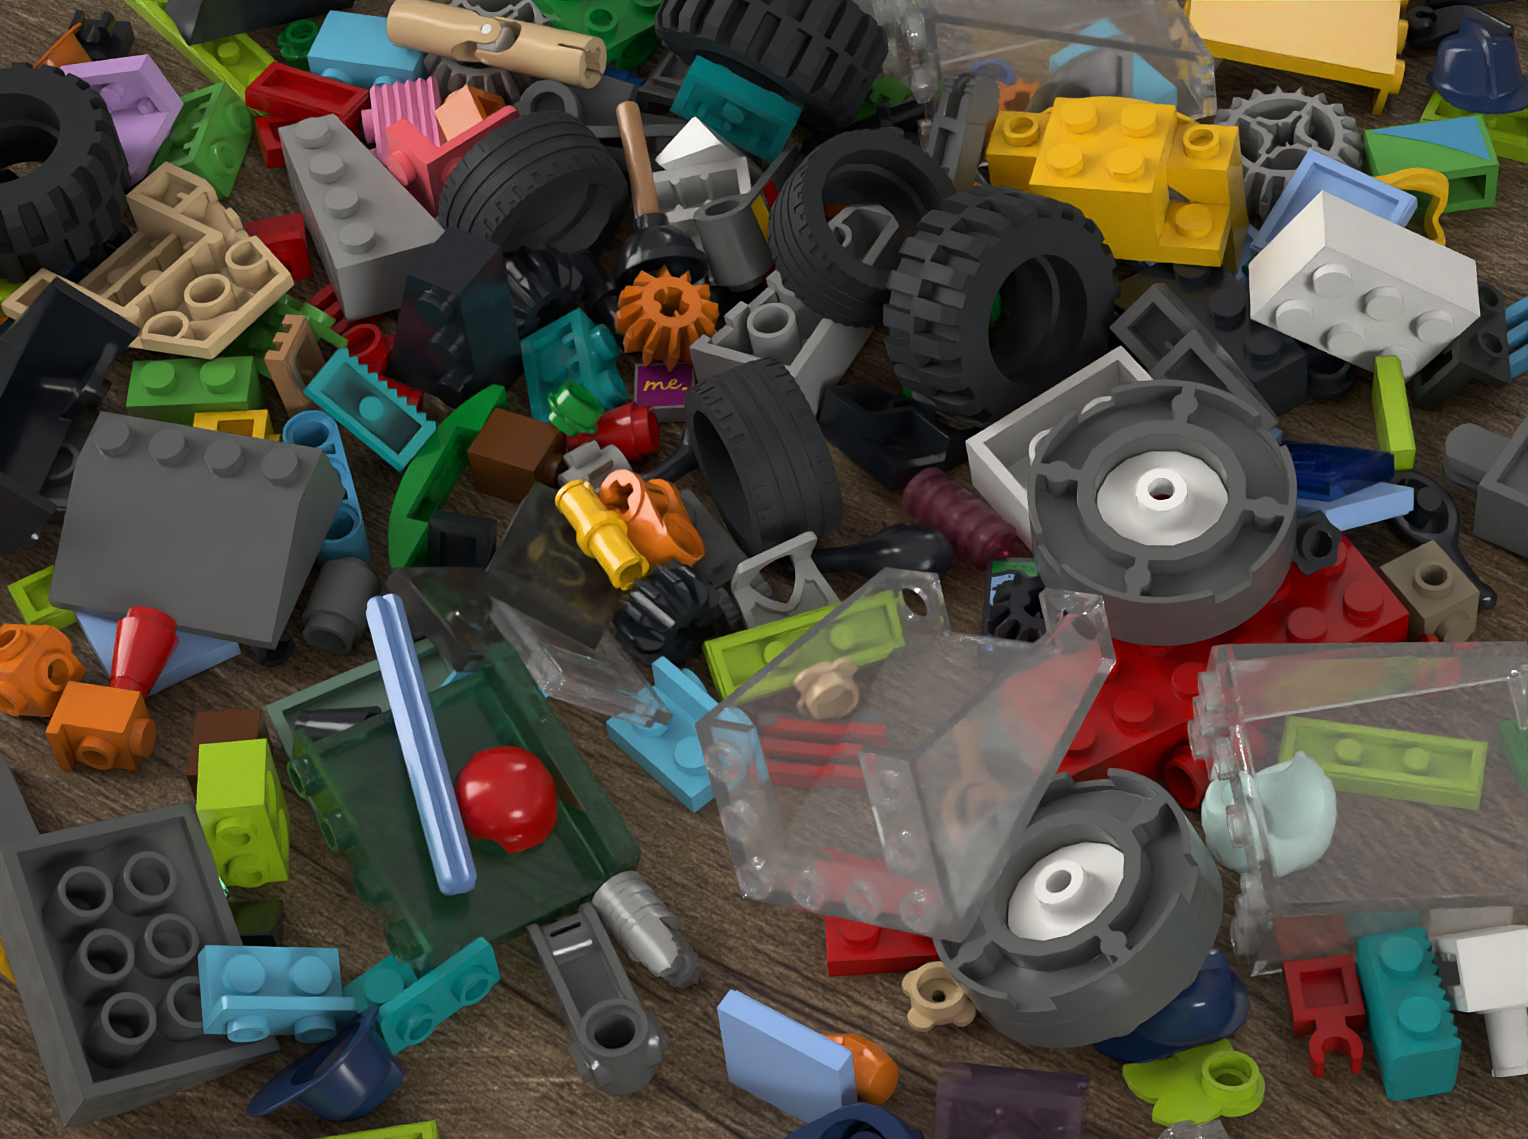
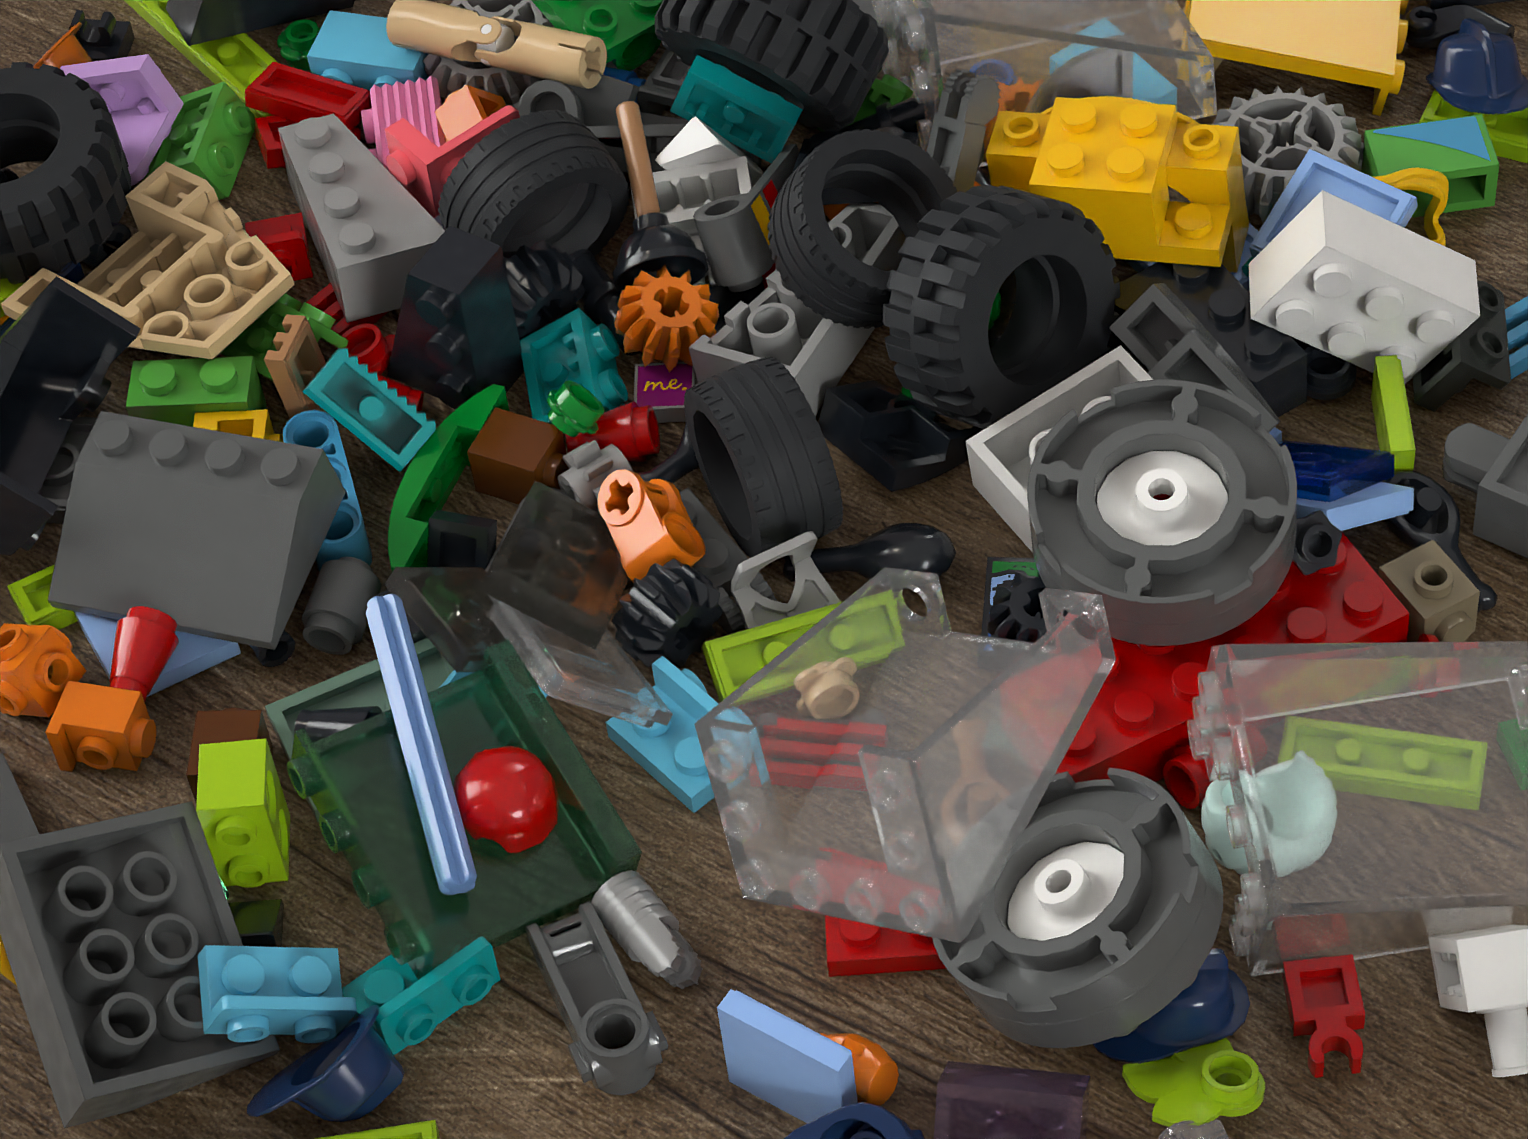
(601, 534): yellow pin -> none
(930, 981): tan plate -> none
(953, 510): clear pink piece -> none
(1407, 1014): teal brick -> none

